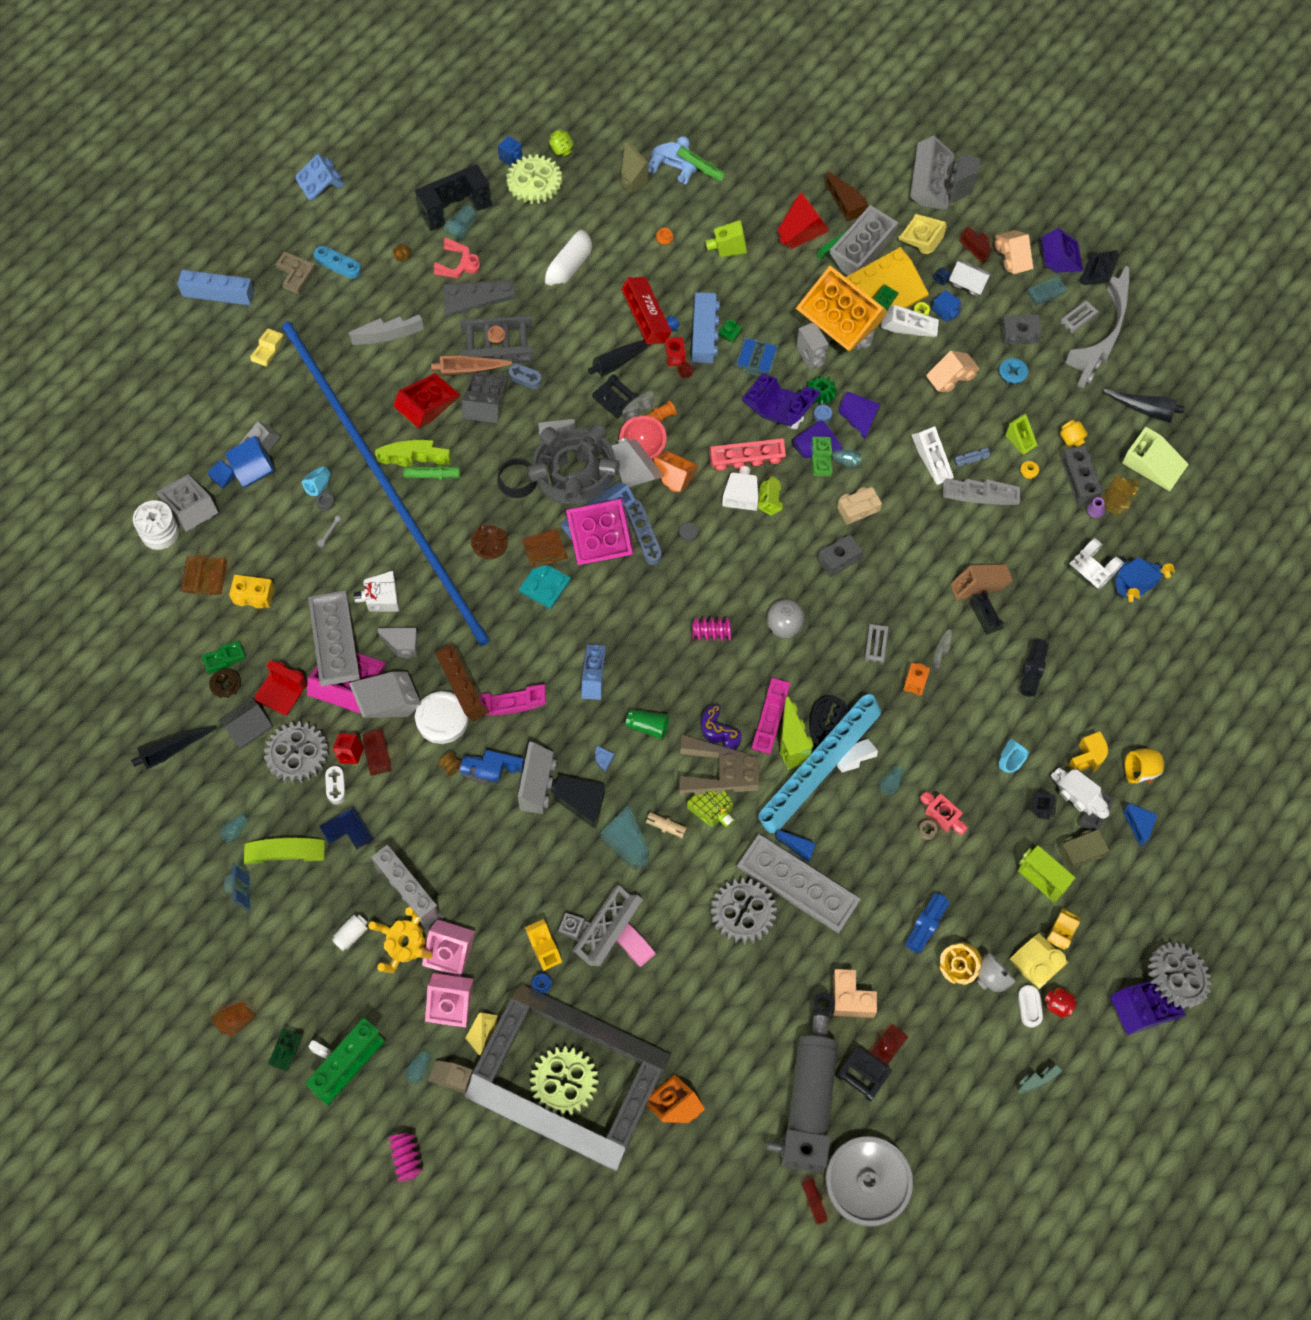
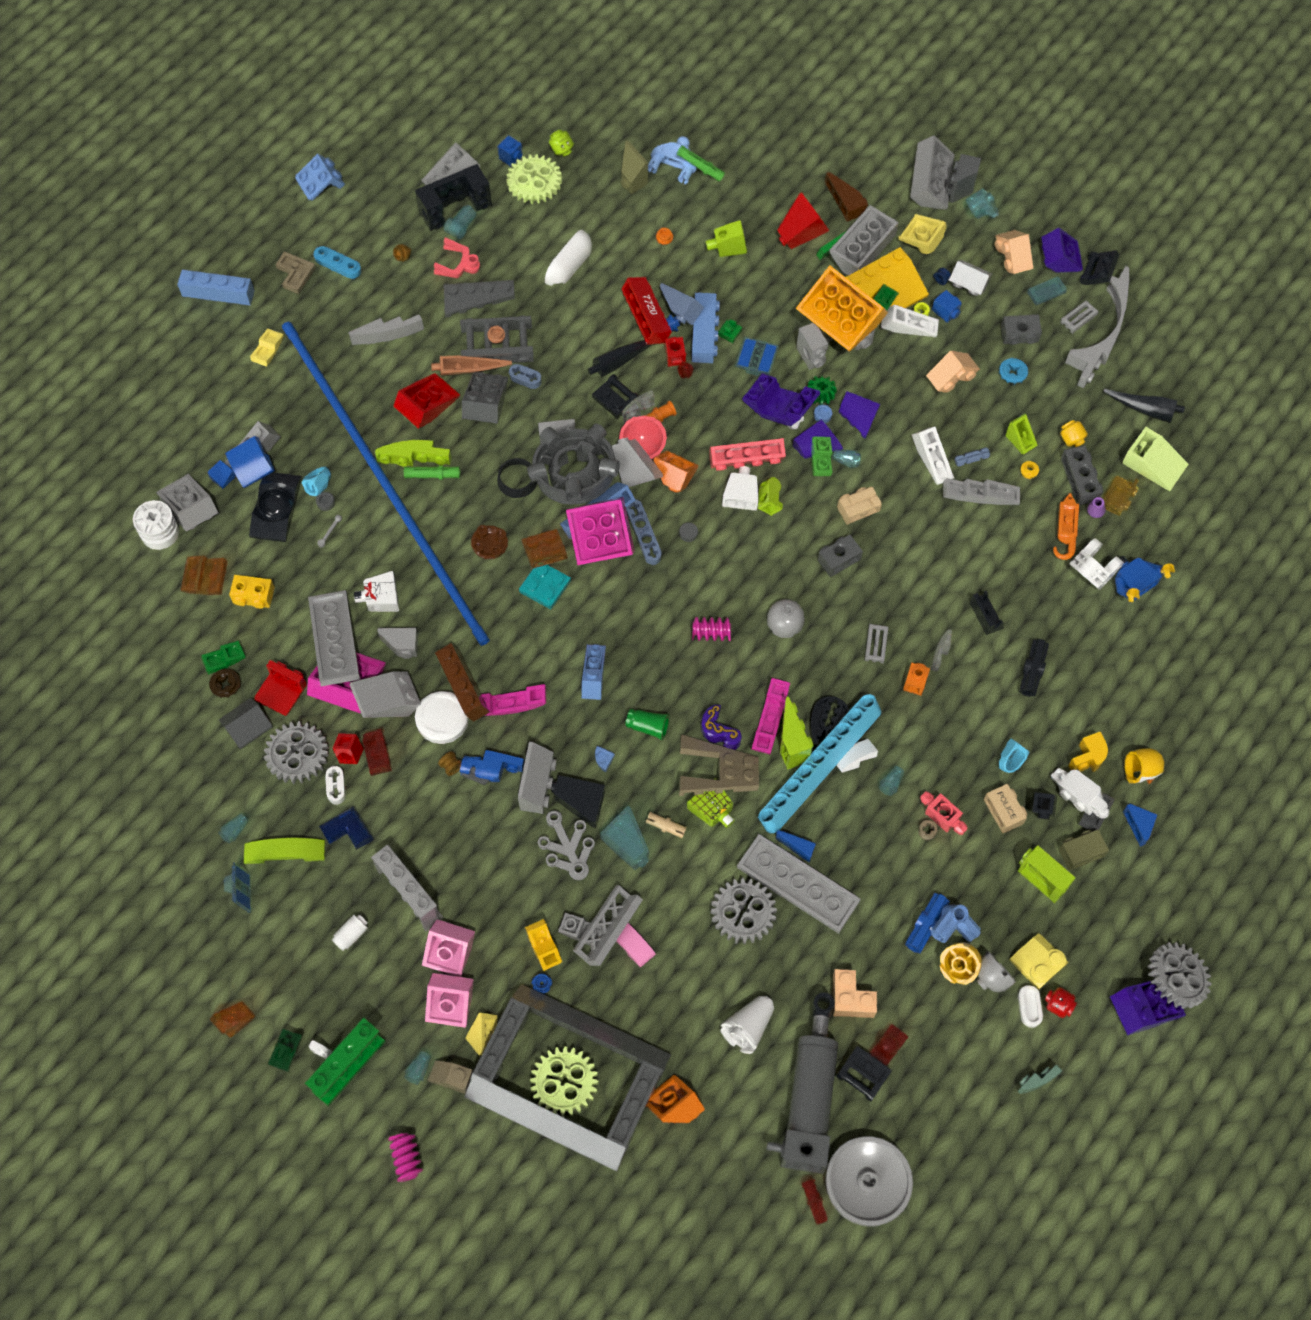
(164, 748): black piece -> none
(275, 507): none -> black slope
(394, 938): yellow plate -> none
(452, 162): none -> light grey slope
(567, 848): none -> light grey plant
(683, 306): none -> sand blue slope
(748, 1024): none -> white cone
(954, 918): none -> medium blue piece
(976, 243): clear red tile -> none
(980, 579): medium nougat slope -> none
(982, 204): none -> clear light blue brick
(1005, 808): none -> tan brick
(1063, 929): yellow brick -> none
(1067, 526): none -> orange plate

